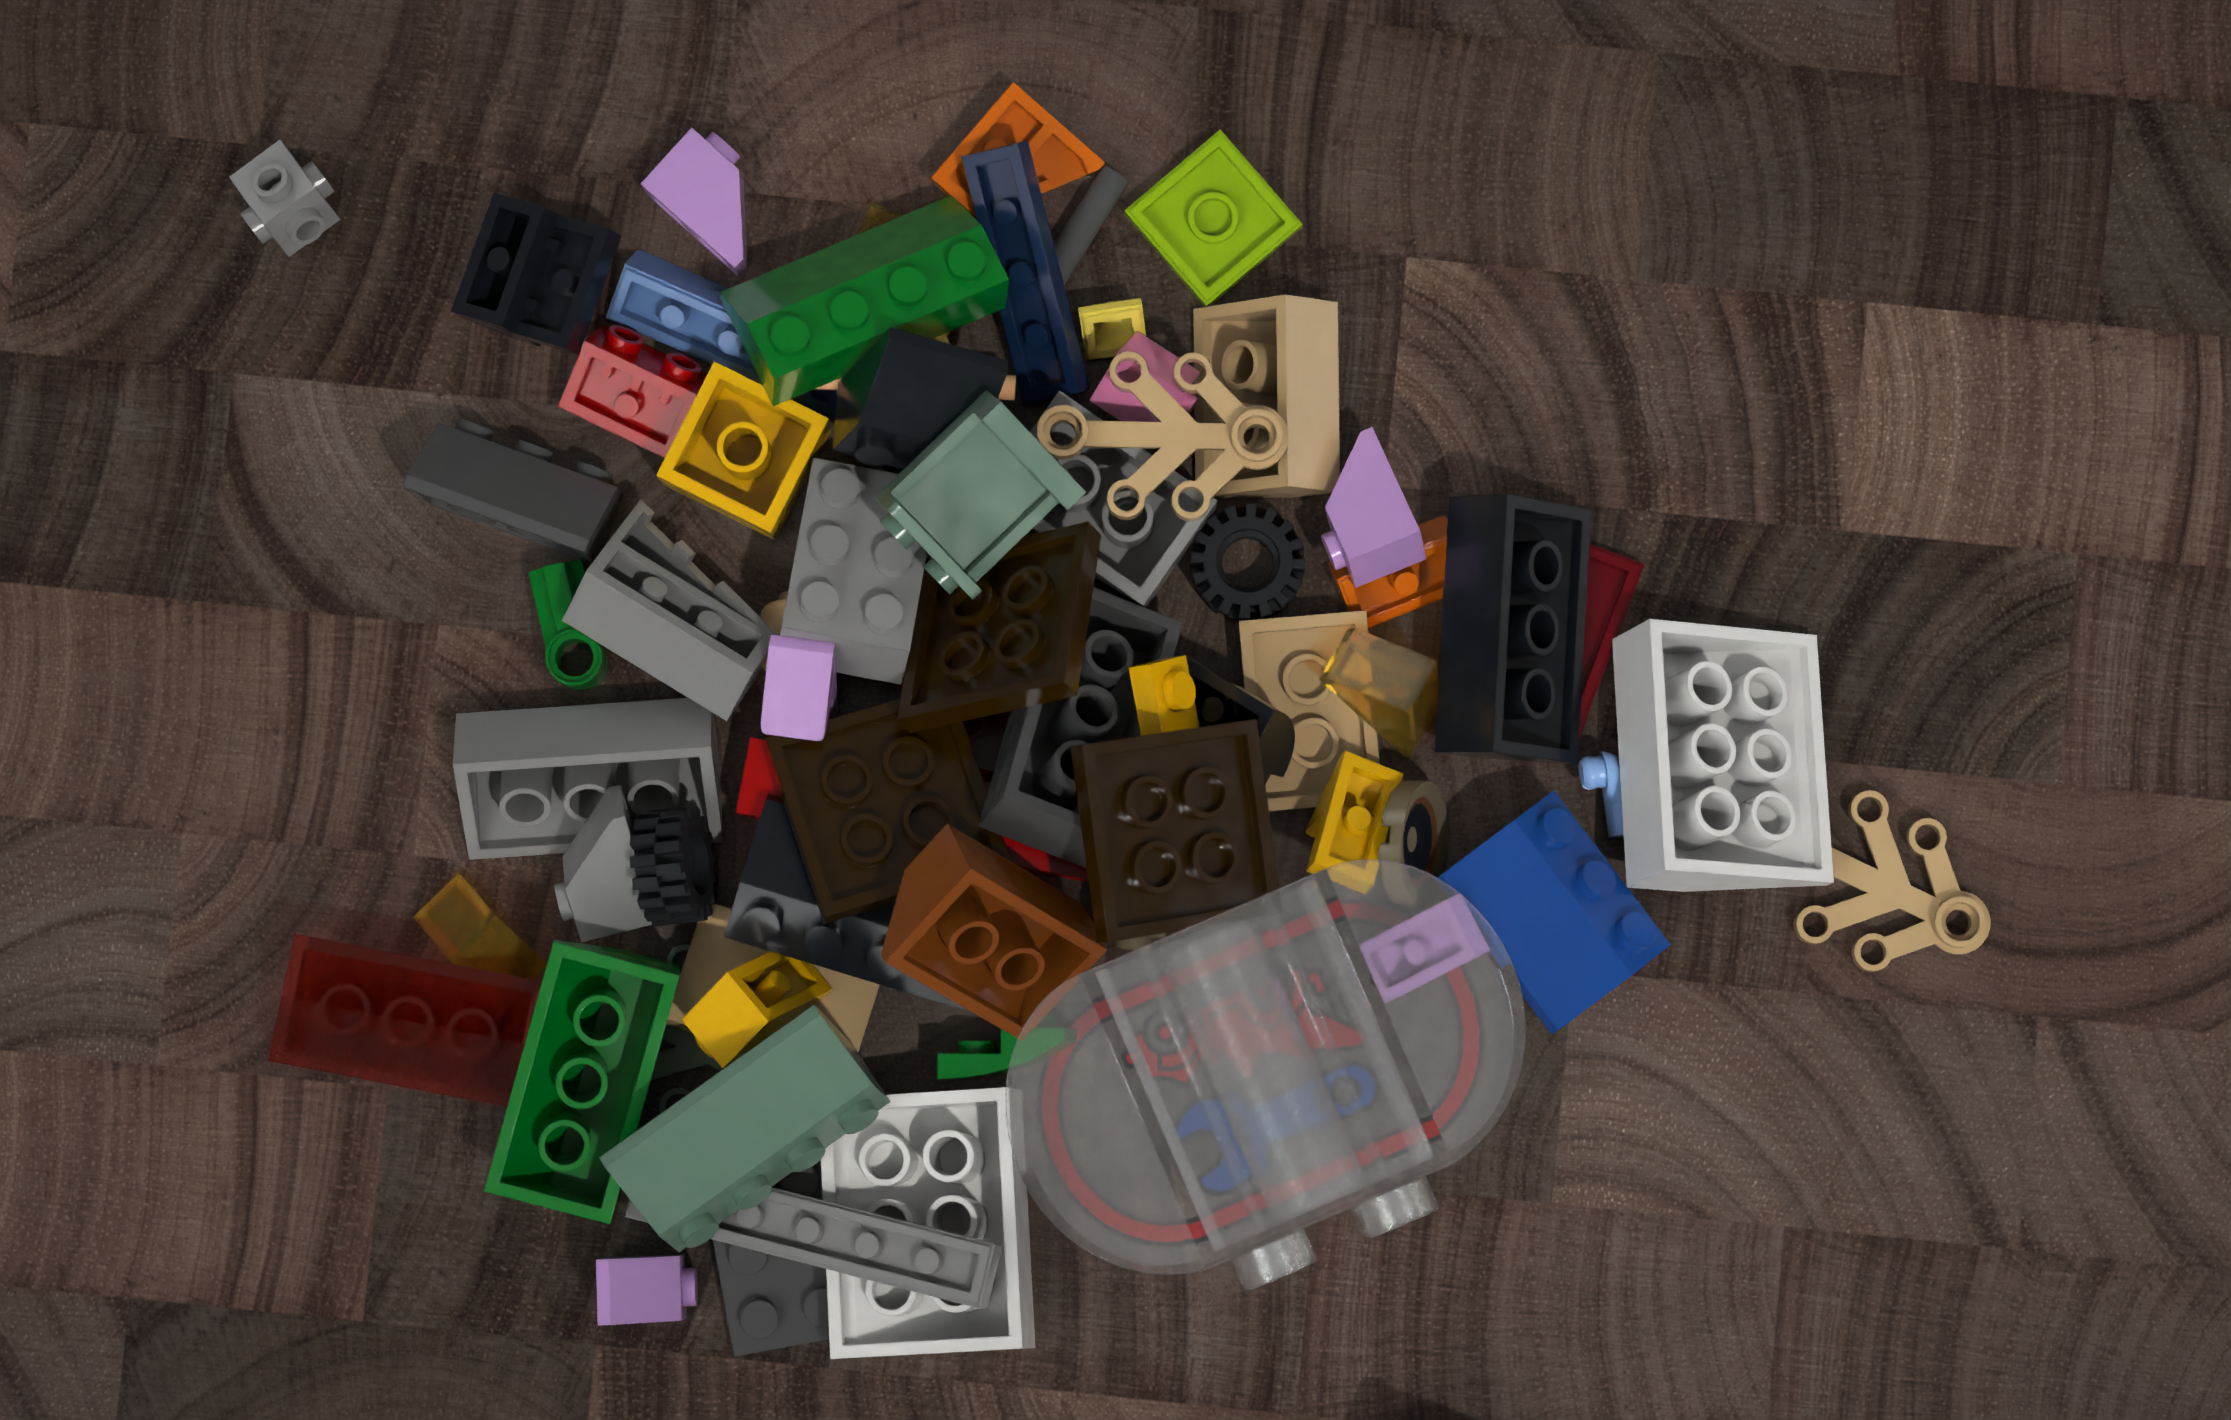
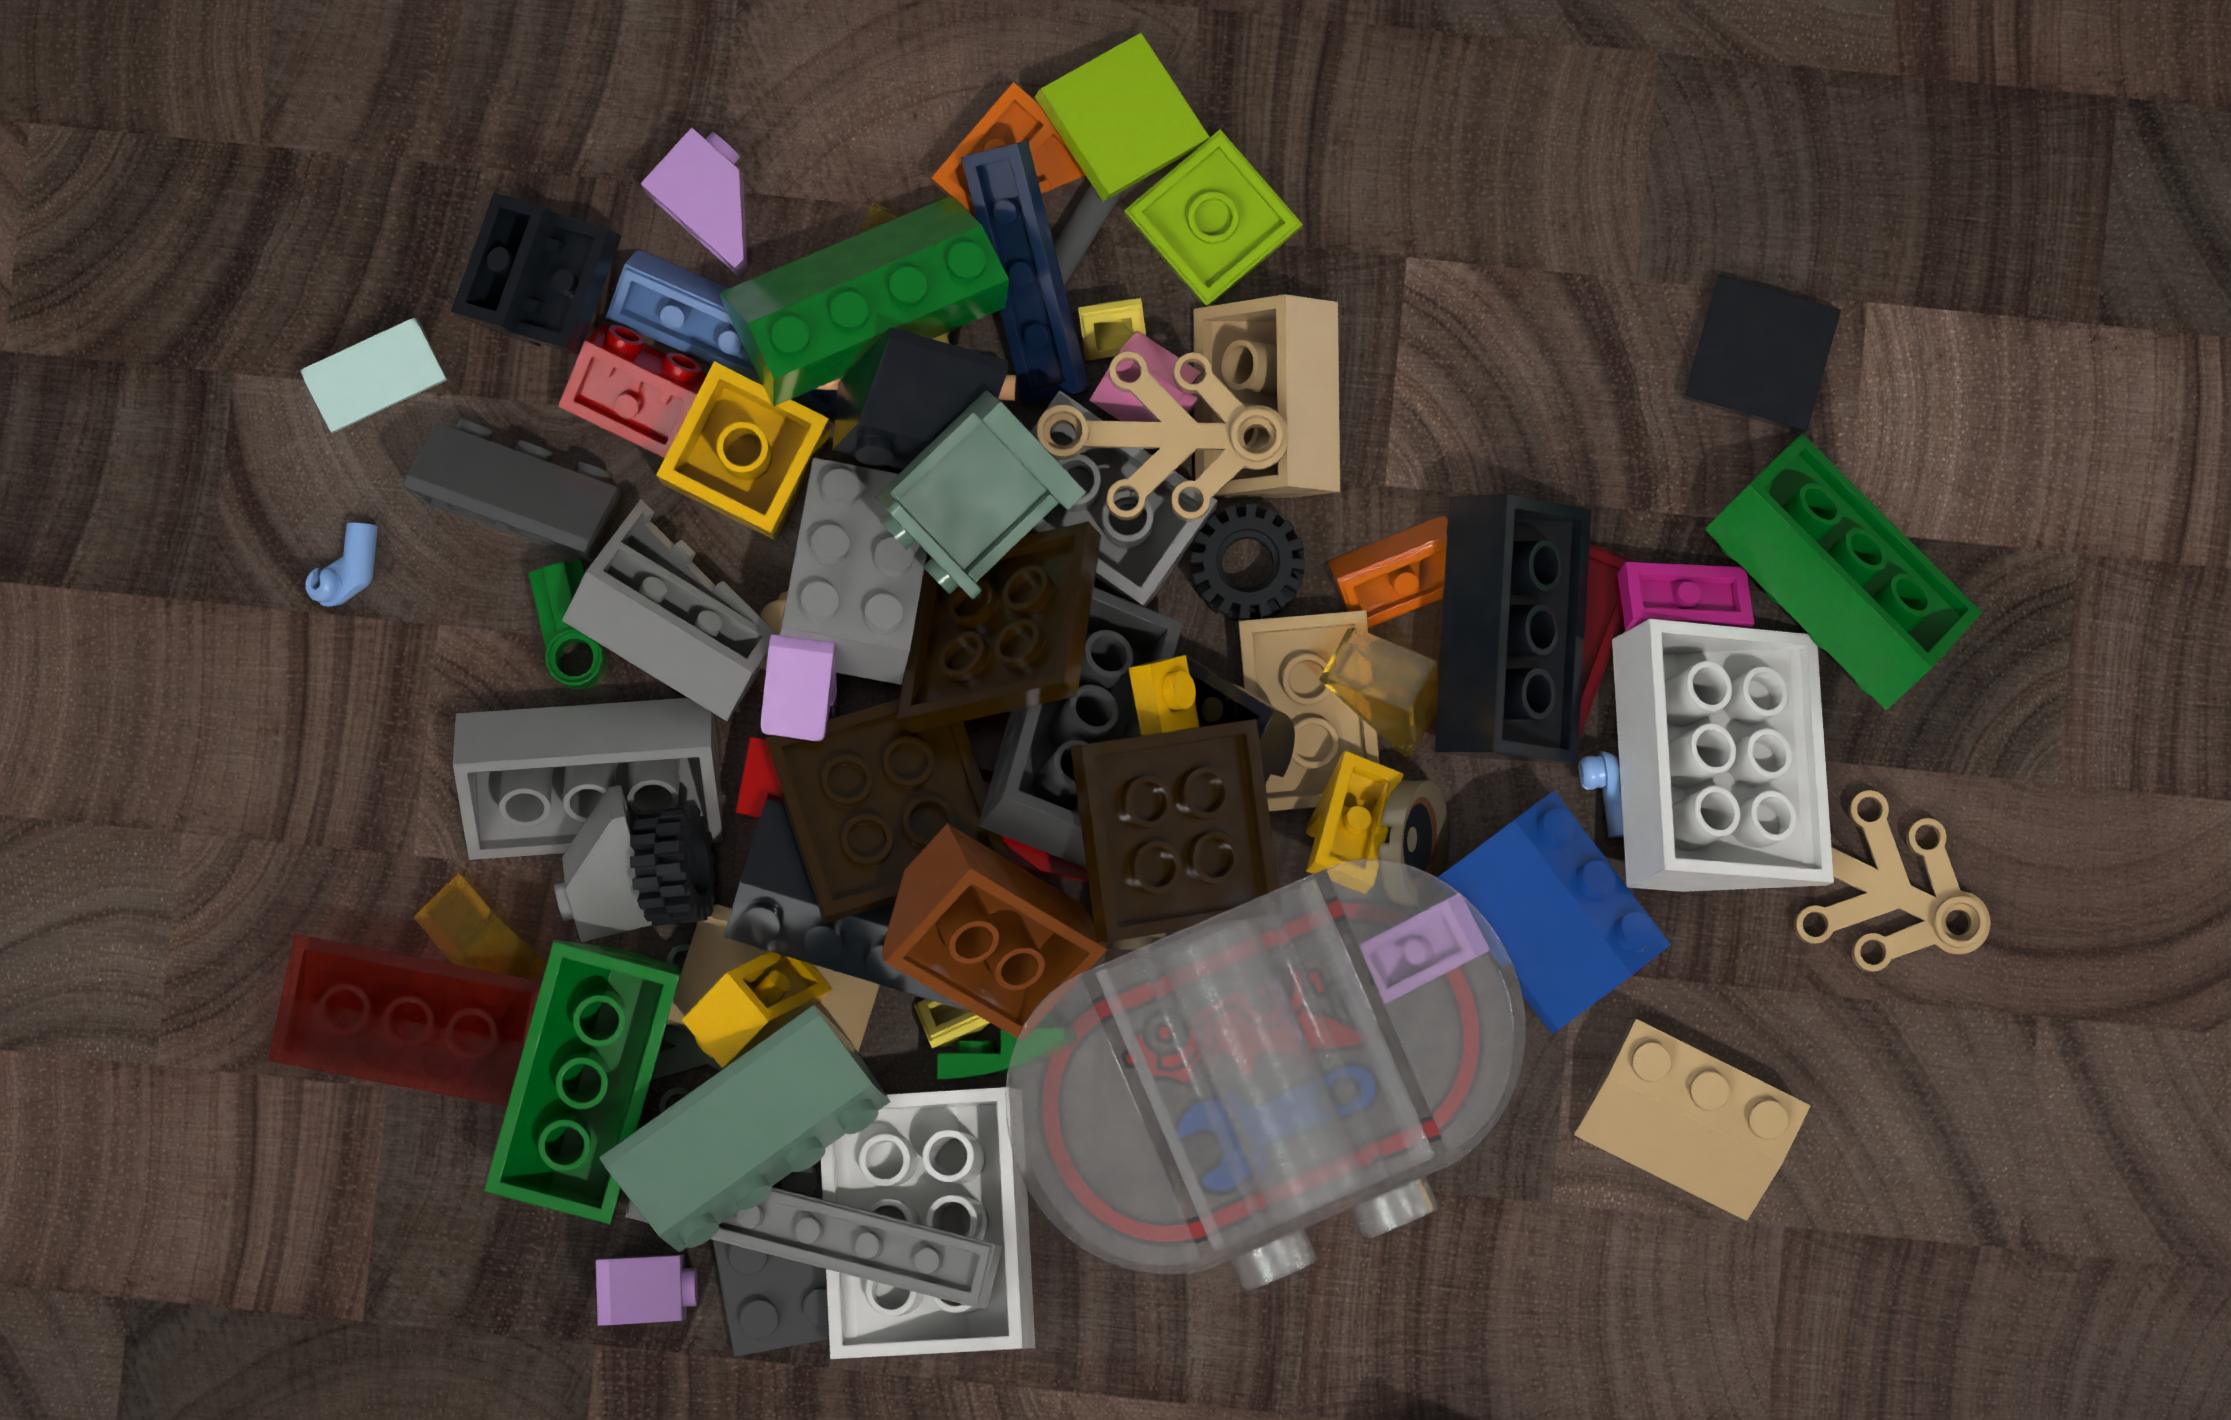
(284, 198): light grey brick -> none
(350, 572): none -> light blue arm
(373, 375): none -> light aqua slope
(947, 1024): none -> light yellow slope
(1121, 117): none -> lime tile
(1370, 517): lavender slope -> none
(1685, 594): none -> dark pink plate
(1691, 1119): none -> tan slope
(1761, 354): none -> black tile
(1843, 572): none -> green slope

